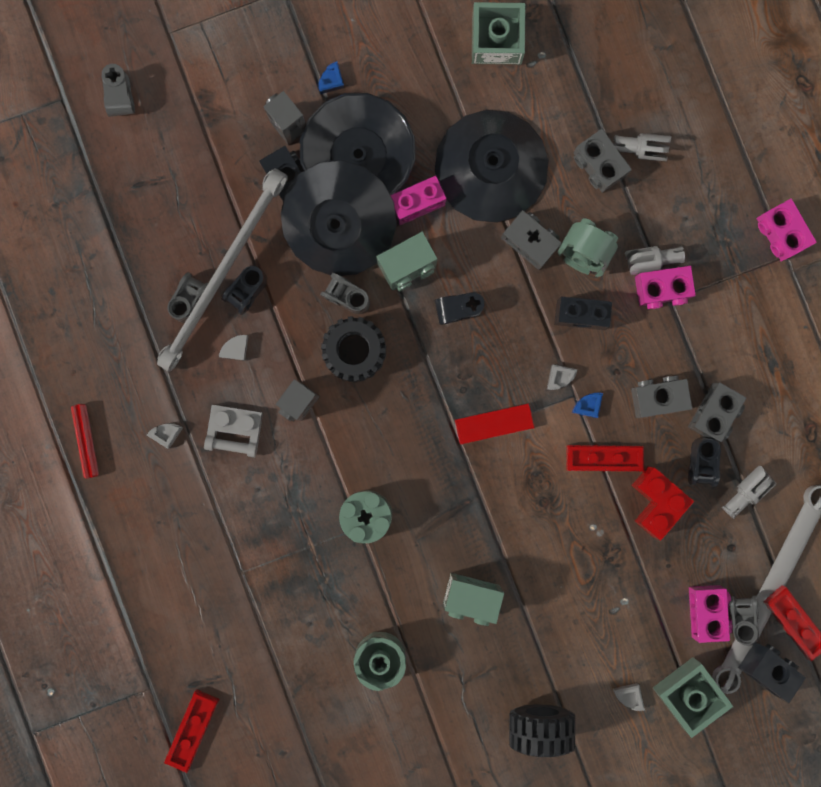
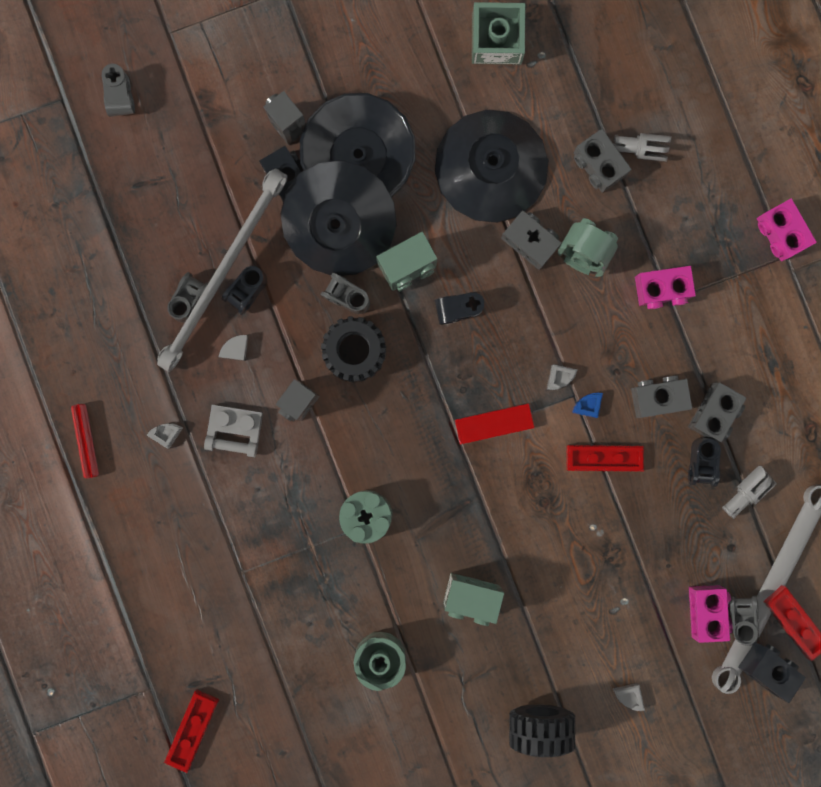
(331, 79): blue tile -> none
(418, 200): dark pink brick -> none
(583, 313): black brick -> none
(652, 259): light grey arm -> none
(665, 505): red brick -> none
(692, 697): sand green brick -> none

